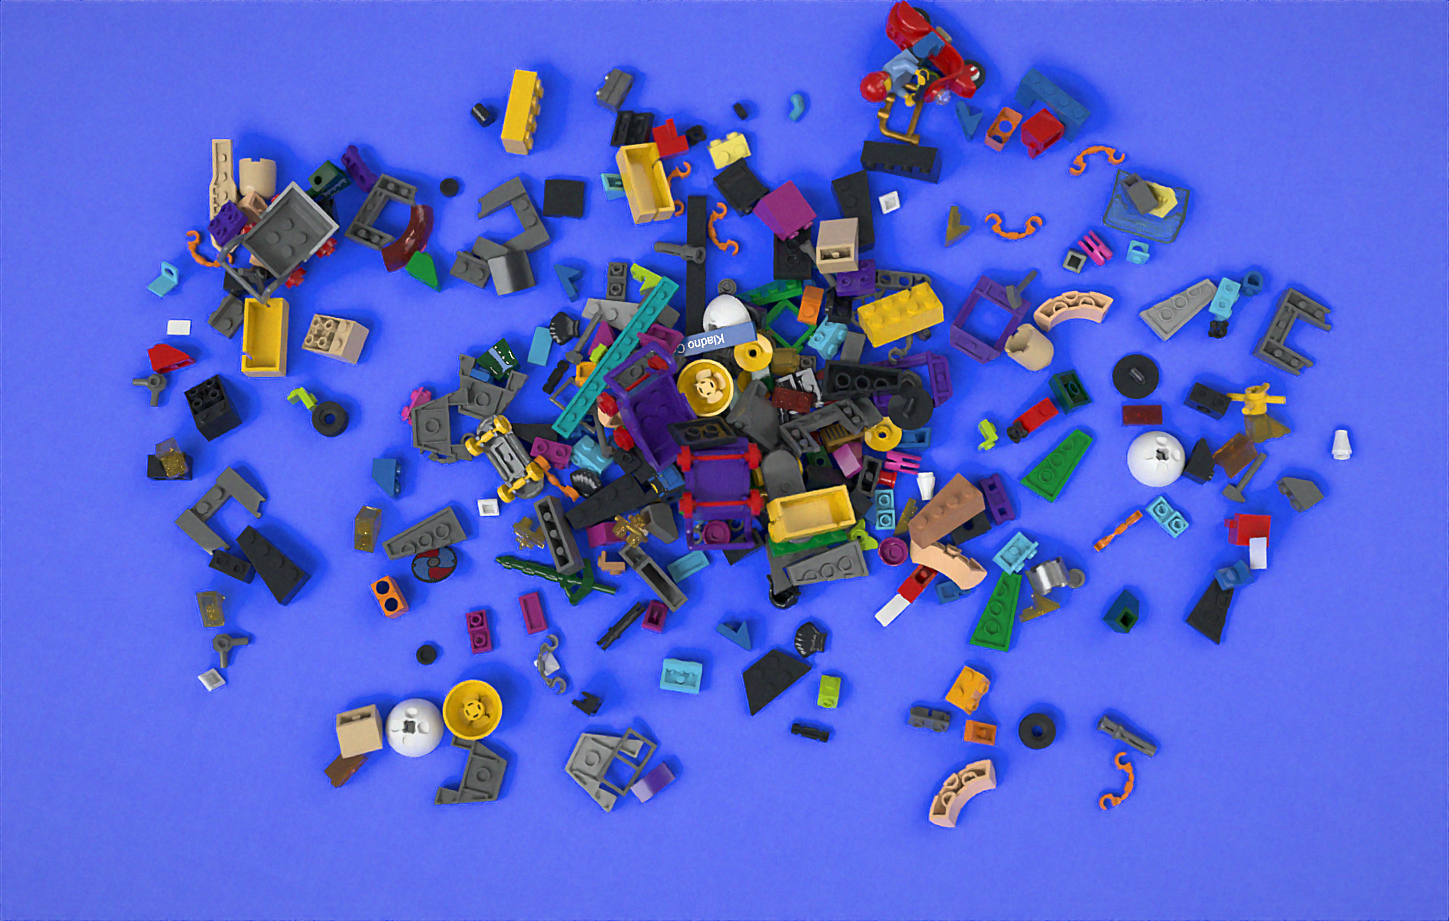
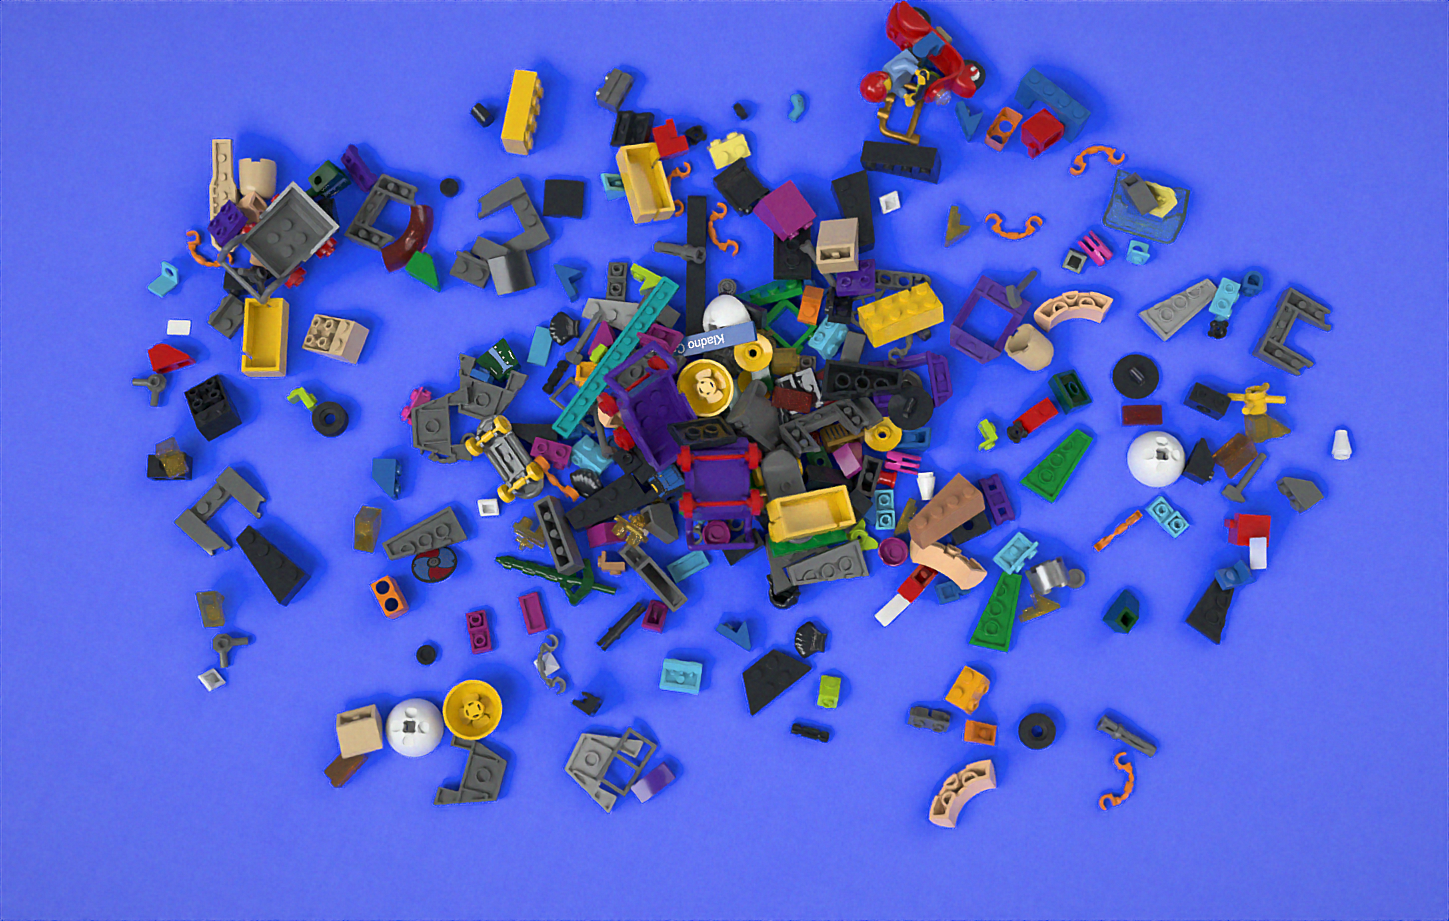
(232, 566): black brick -> none

